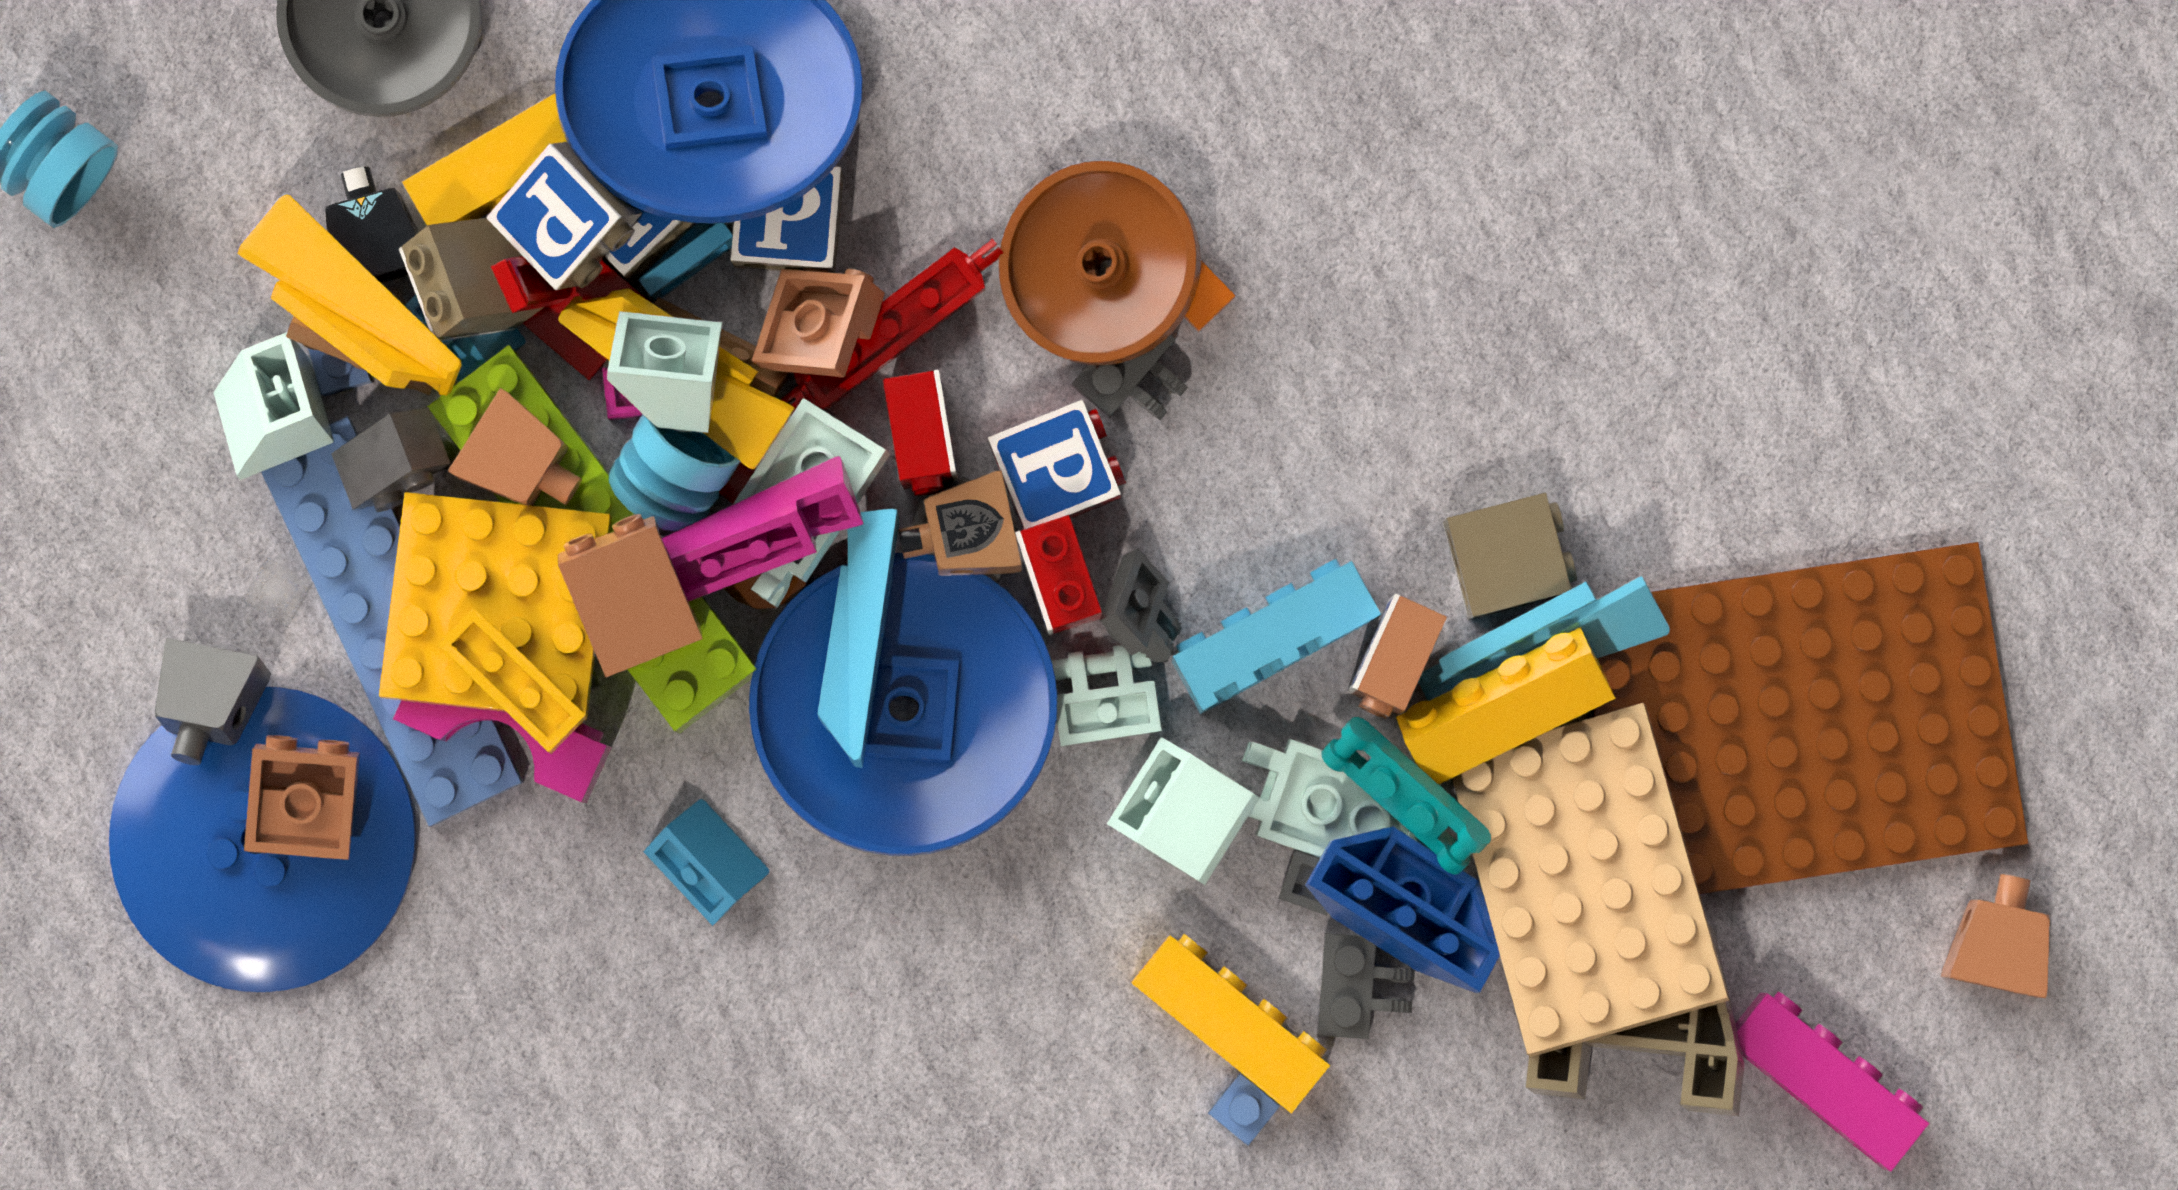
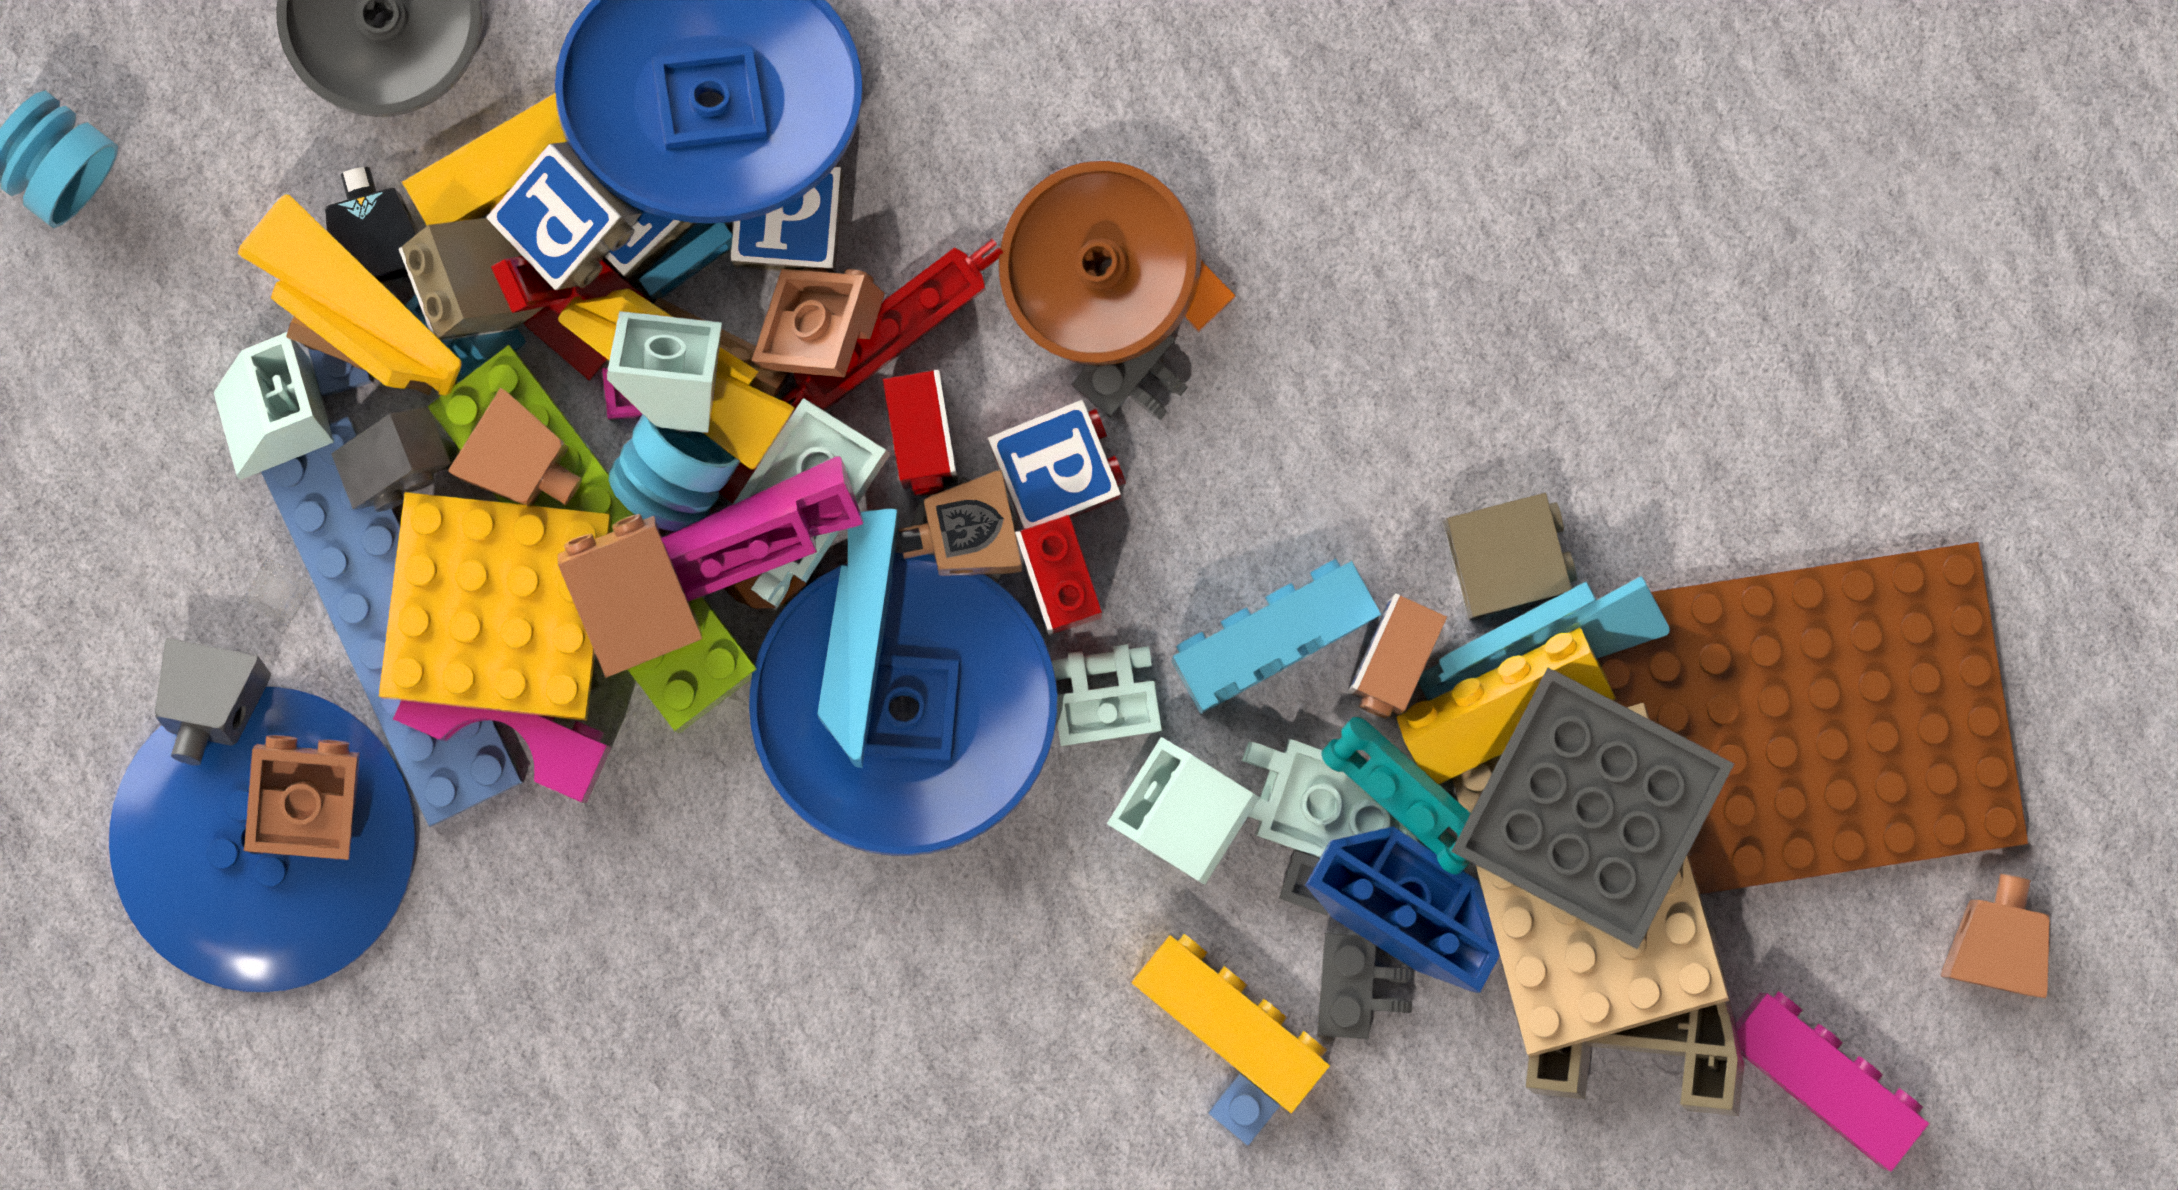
(512, 680): yellow plate -> none
(706, 861): dark azure panel -> none
(1137, 610): dark grey hinge -> none
(1592, 808): none -> dark grey plate

